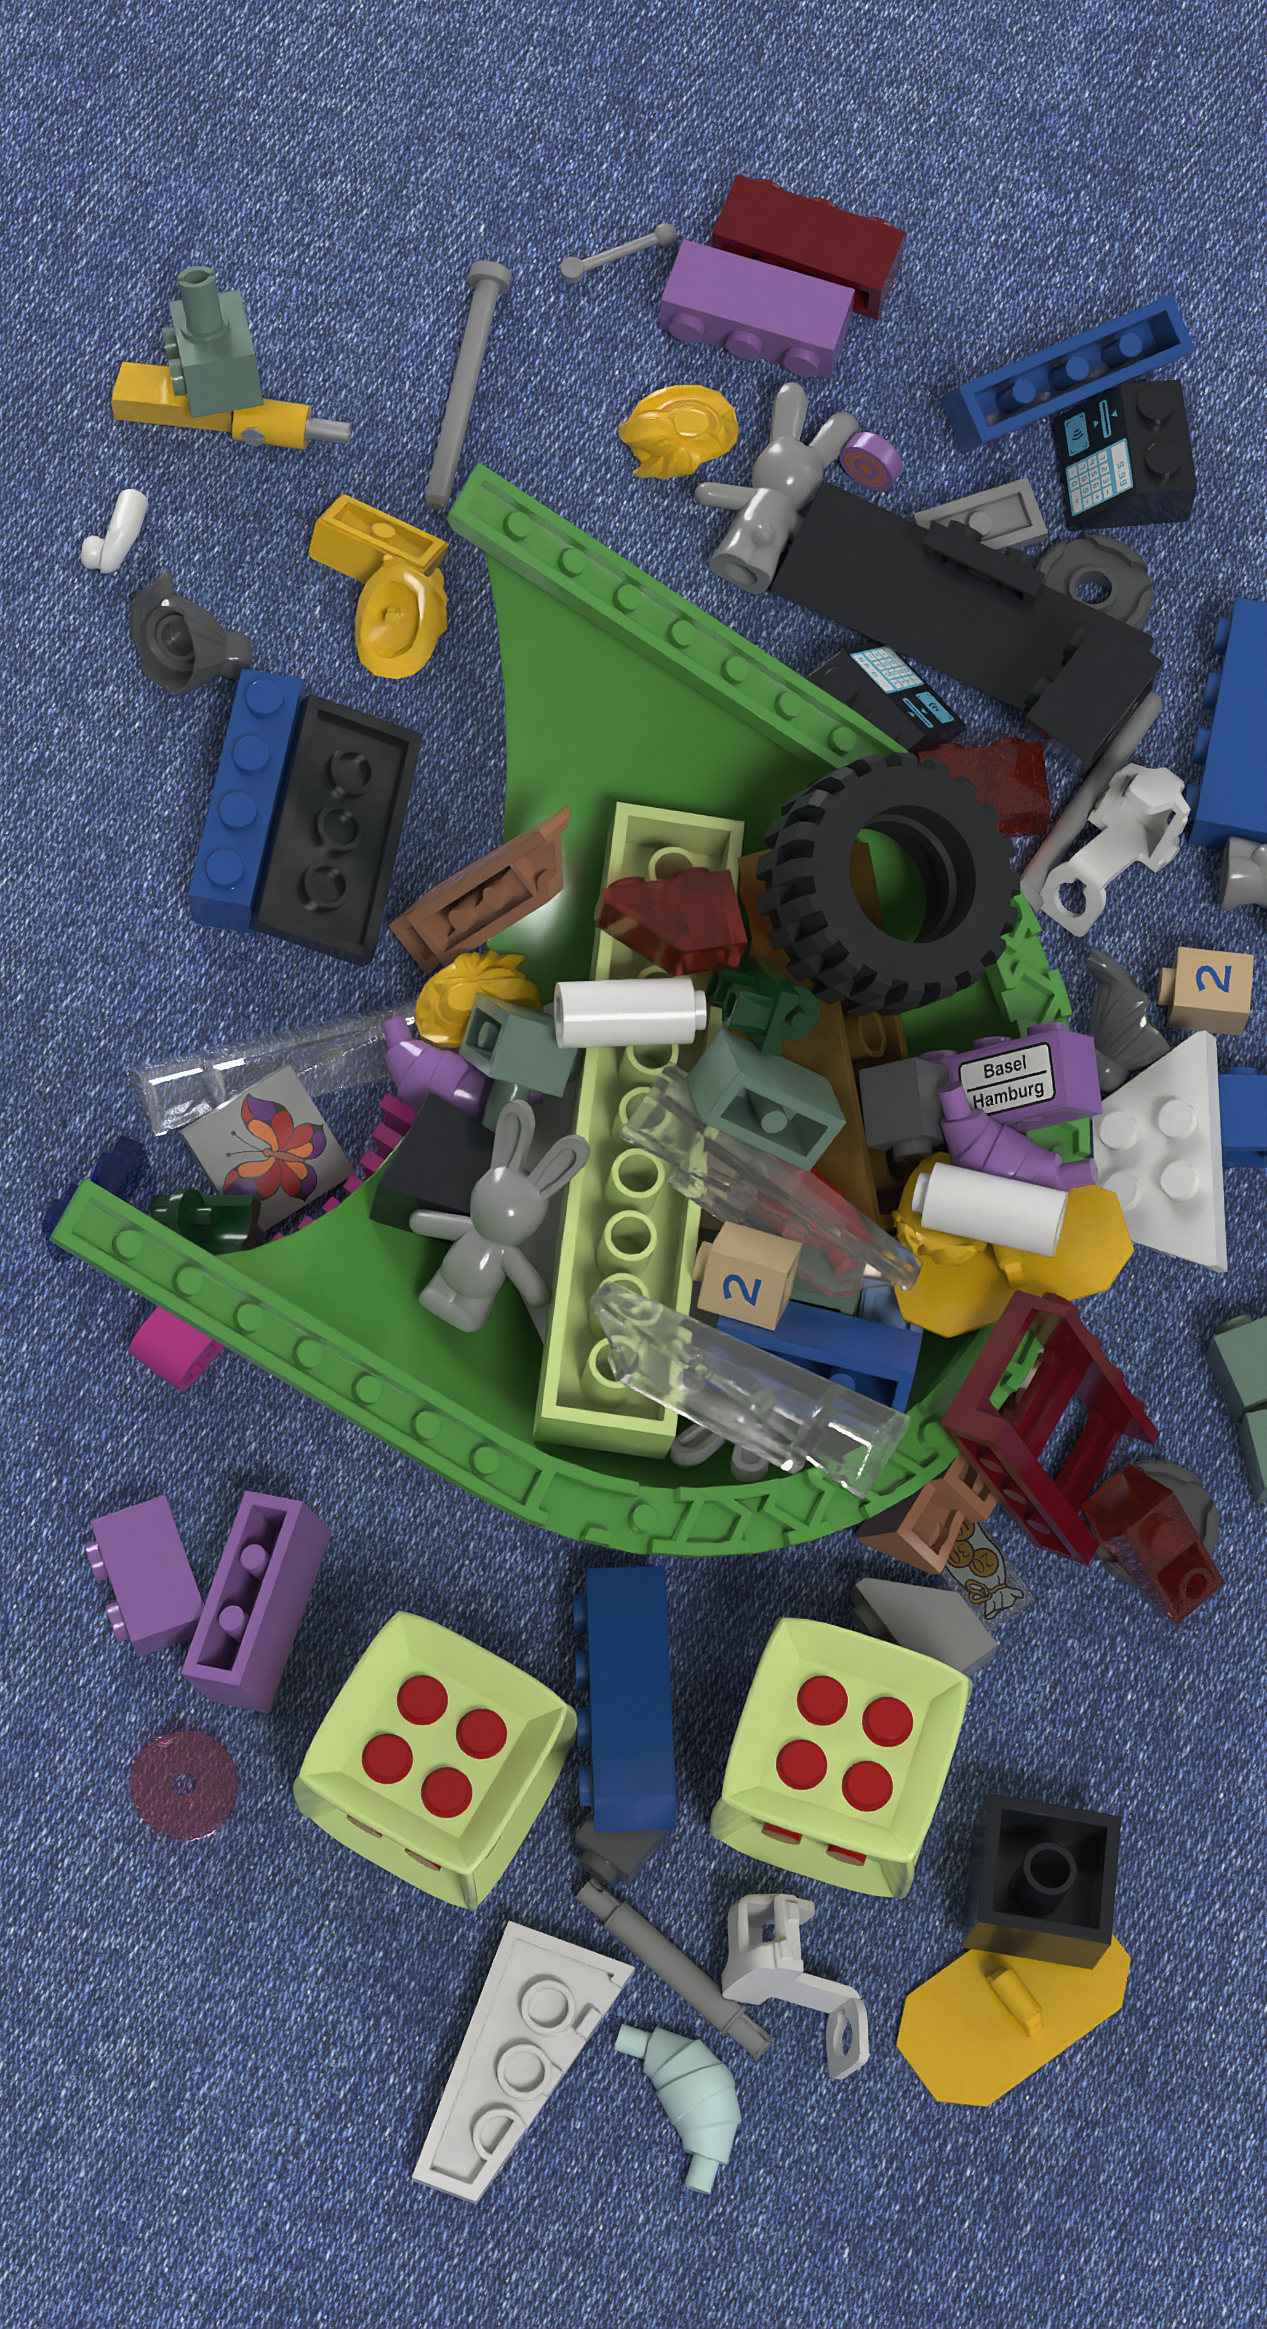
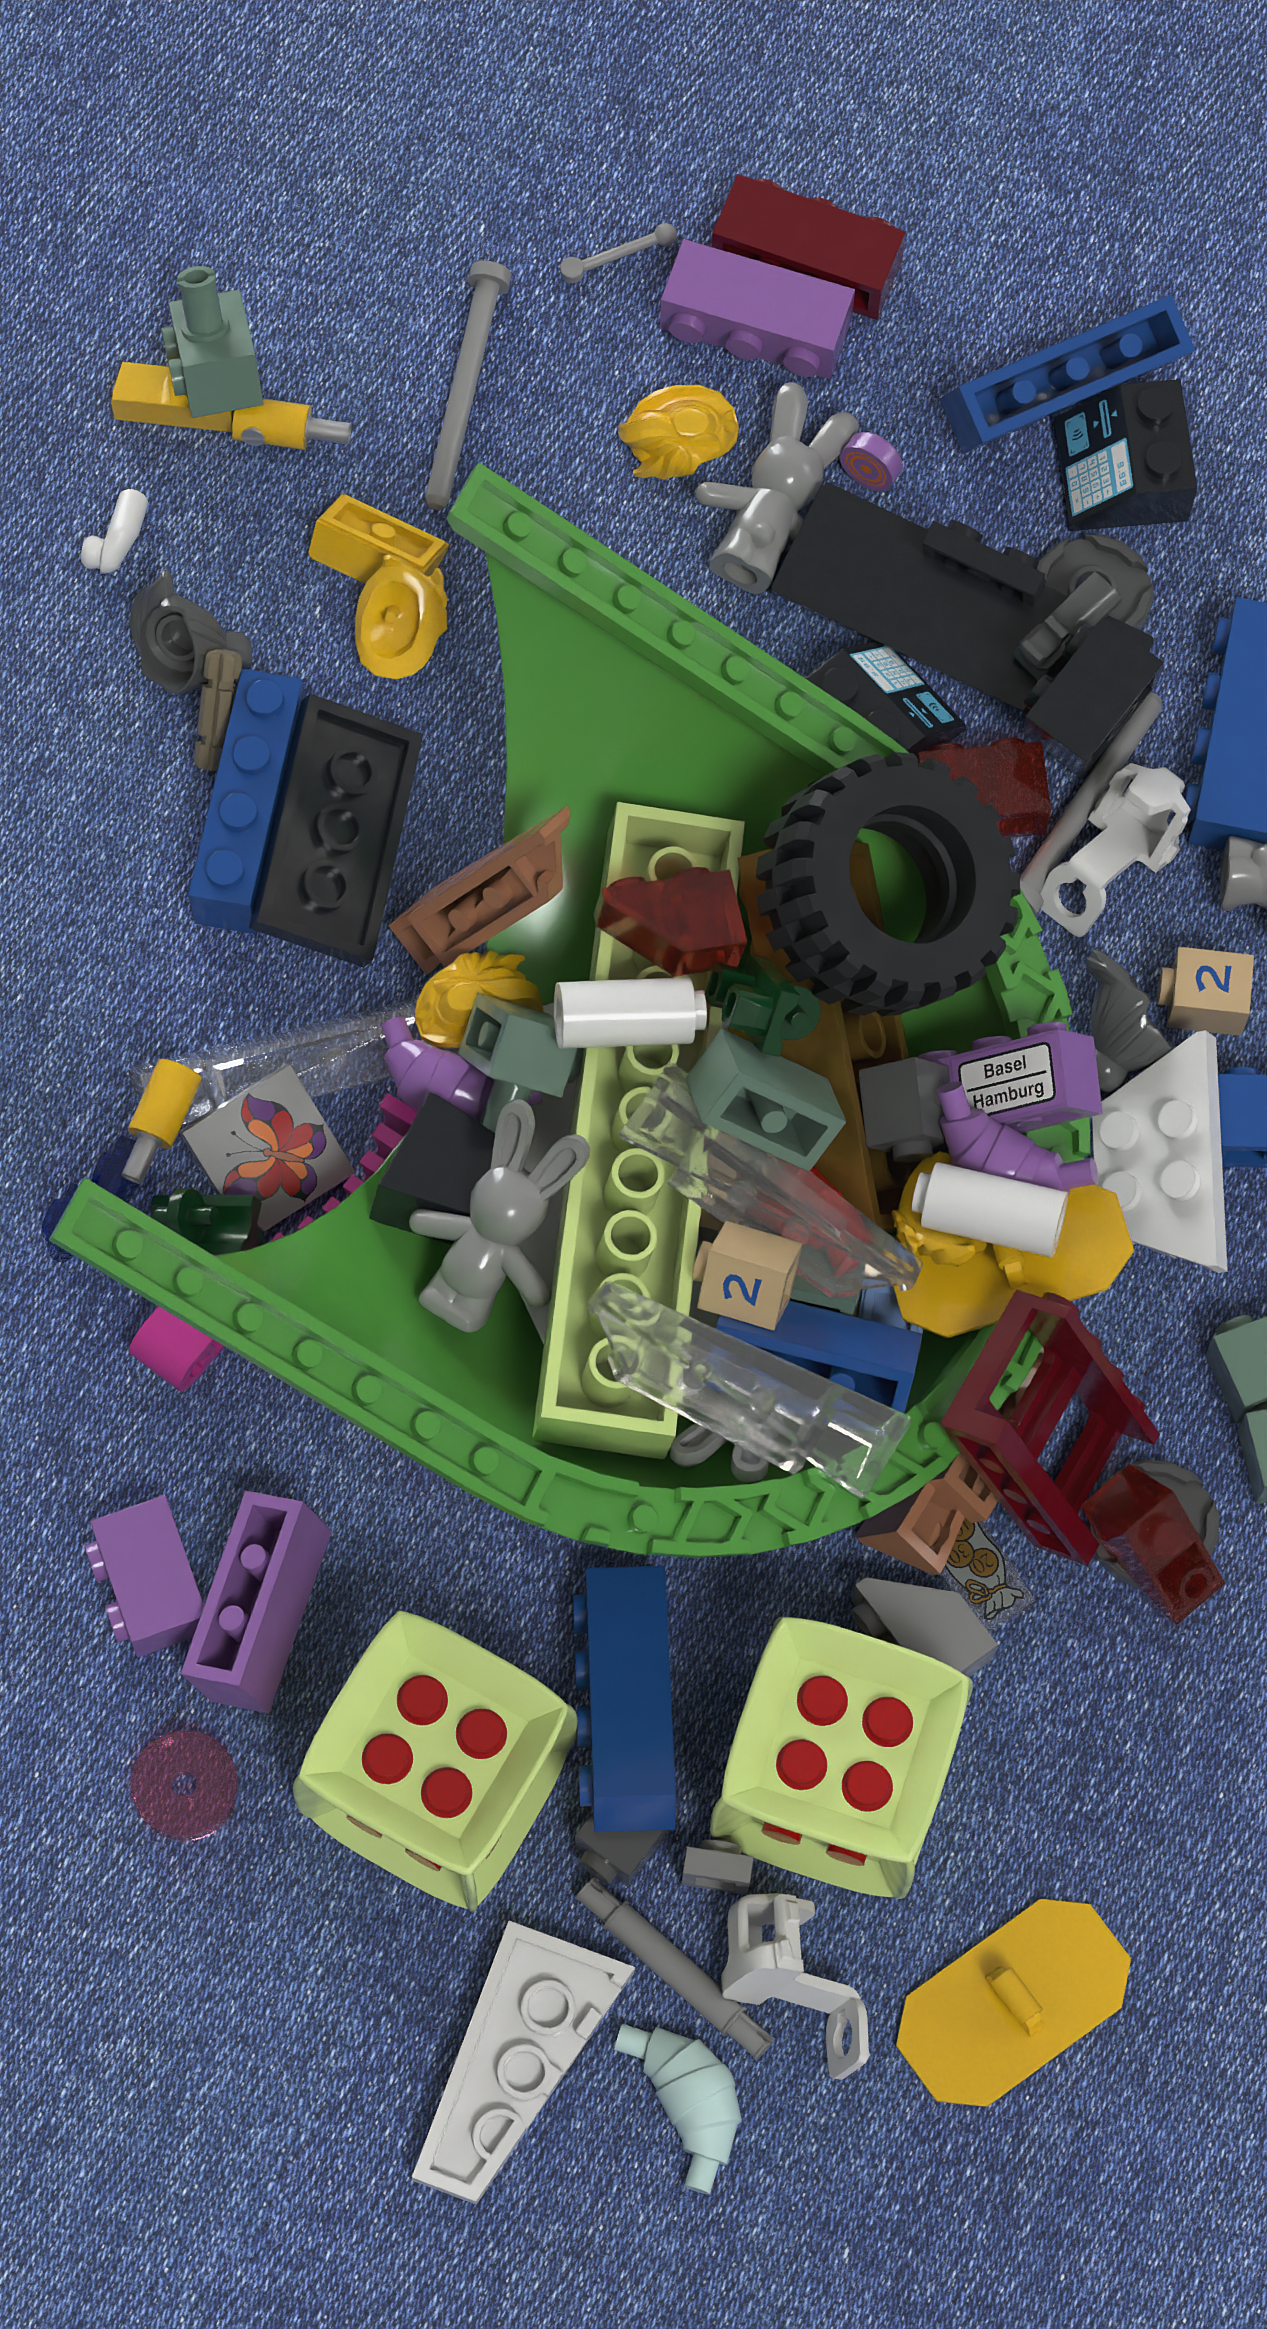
(160, 1114): none -> yellow piece
(216, 704): none -> dark tan axle
(717, 1867): none -> light grey plate
(1002, 515): light grey plate -> none
(1041, 1881): black brick -> none
(1043, 647): none -> dark grey bar

